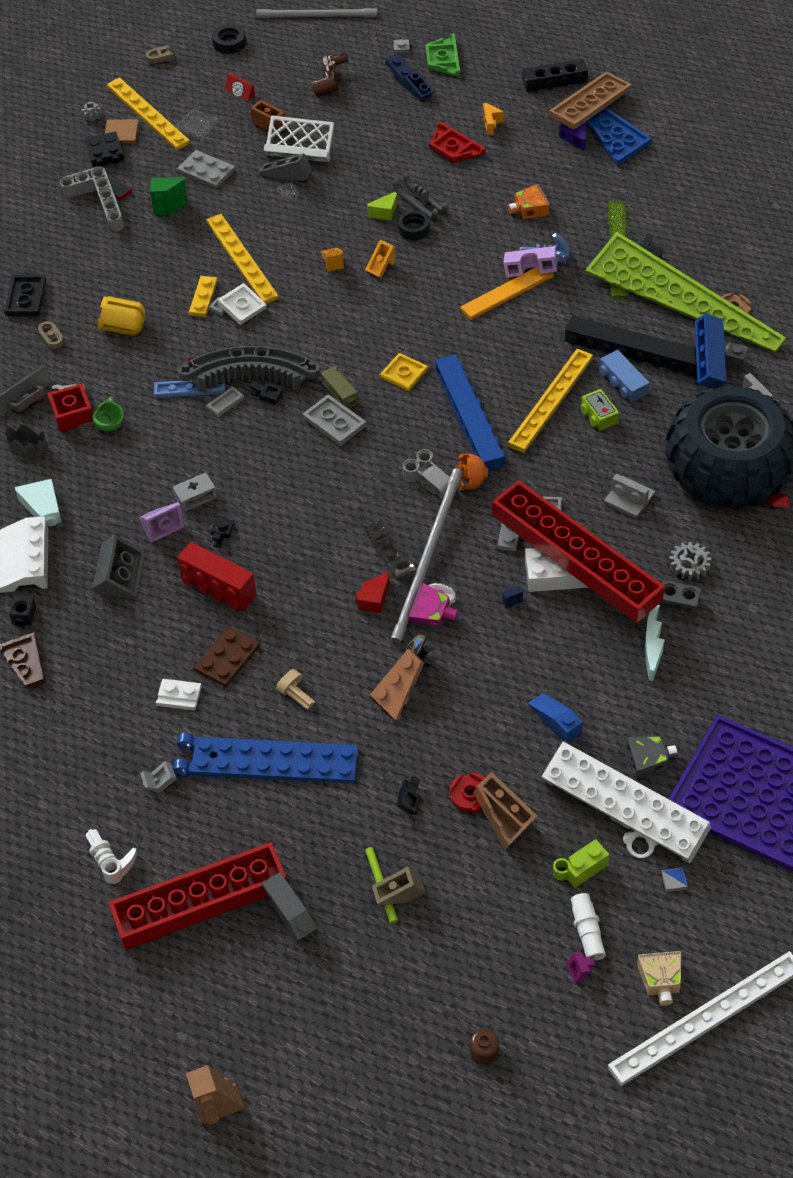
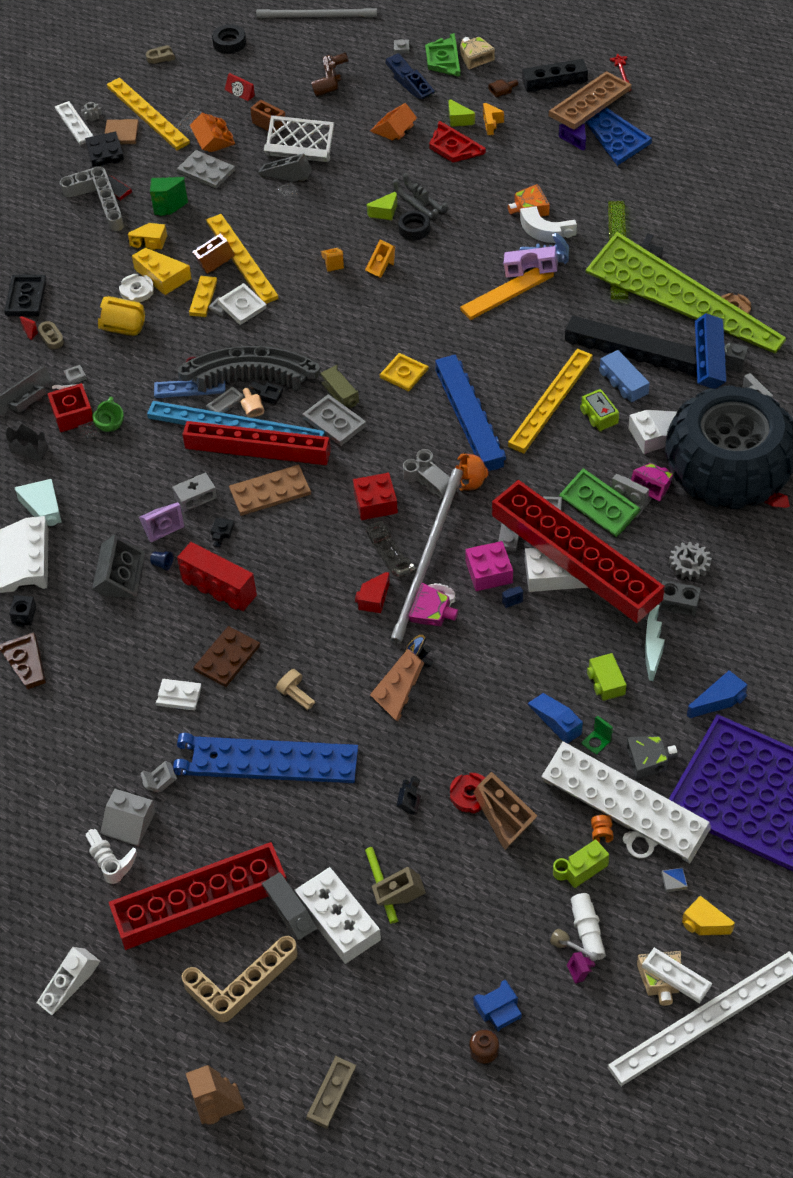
(29, 327): none -> red slope
(69, 977): none -> white slope
(73, 122): none -> white tile
(75, 374): none -> light grey tile
(127, 817): none -> light grey slope
(144, 284): none -> white plate
(152, 233): none -> yellow slope
(162, 559): none -> dark blue piece
(164, 271): none -> yellow wedge
(182, 414): none -> dark azure plate
(211, 132): none -> orange slope
(213, 253): none -> dark orange brick
(241, 983): none -> tan beam
(252, 404): none -> light nougat piece
(256, 442): none -> red brick
(269, 490): none -> medium nougat plate
(331, 1092): none -> dark tan plate
(336, 913): none -> white brick
(375, 496): none -> red brick
(395, 123): none -> orange slope
(460, 115): none -> lime slope
(476, 52): none -> tan torso
(489, 566): none -> dark pink brick
(498, 1006): none -> blue piece
(501, 87): none -> reddish brown piece
(542, 229): none -> white arch
(561, 940): none -> hinge
(600, 502): none -> bright green tile
(602, 731): none -> green bracket
(602, 827): none -> orange wheel
(607, 677): none -> lime brick
(620, 61): none -> red piece
(650, 428): none -> white slope
(654, 479): none -> dark pink torso
(676, 975): none -> white tile
(706, 919): none -> yellow slope
(721, 695): none -> blue slope

